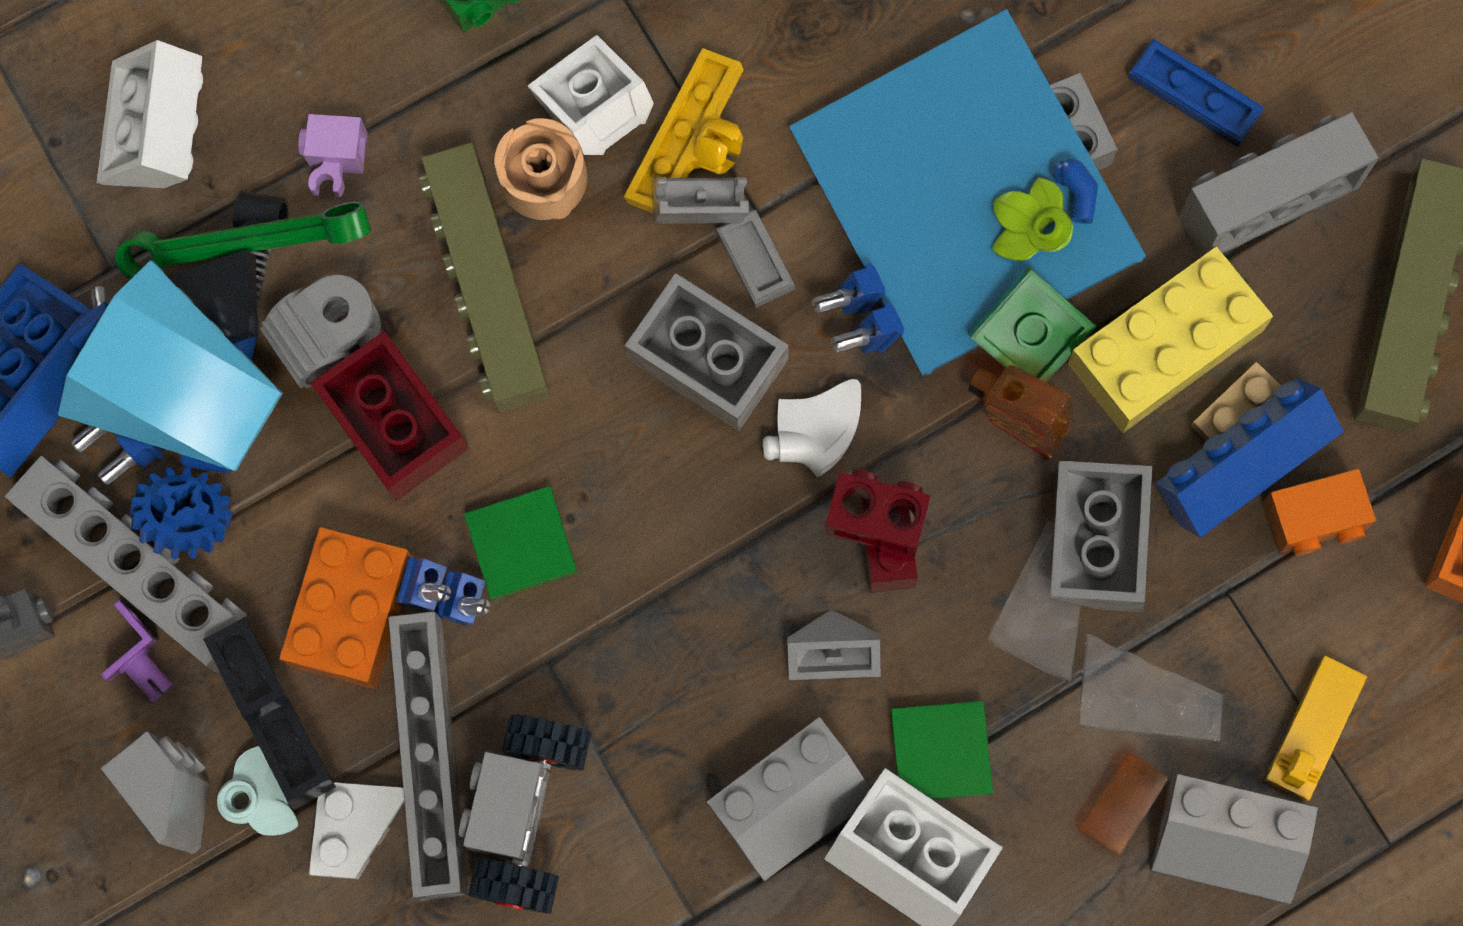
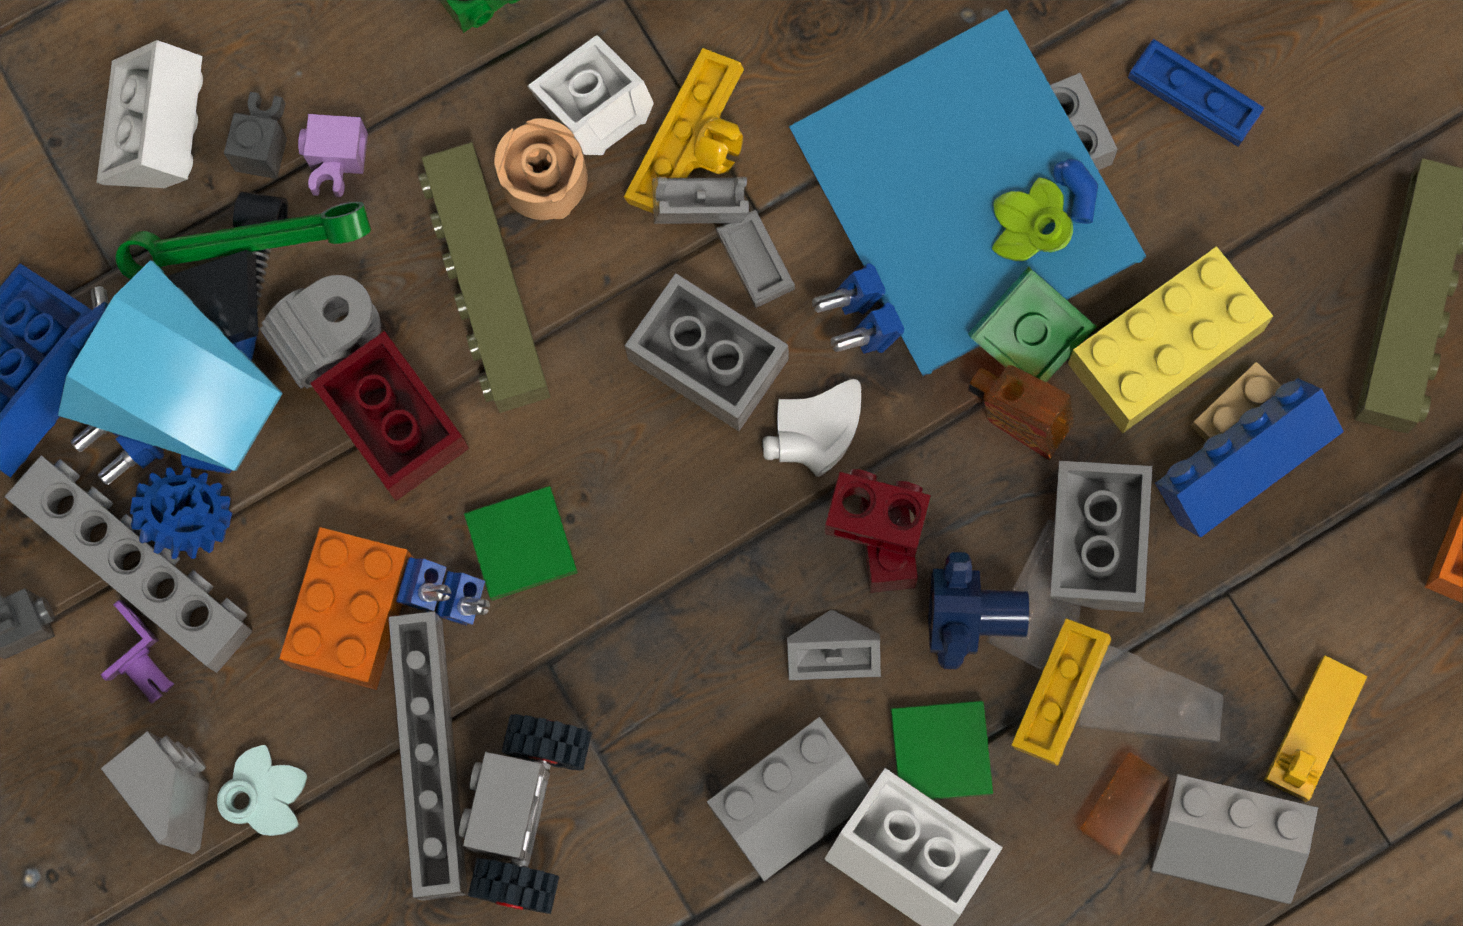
(256, 140): none -> dark grey brick
(269, 713): black slope -> none
(350, 826): white wing -> none
(964, 611): none -> dark blue piece
(1061, 692): none -> yellow hinge
(1277, 185): light grey brick -> none
(1319, 512): orange brick -> none

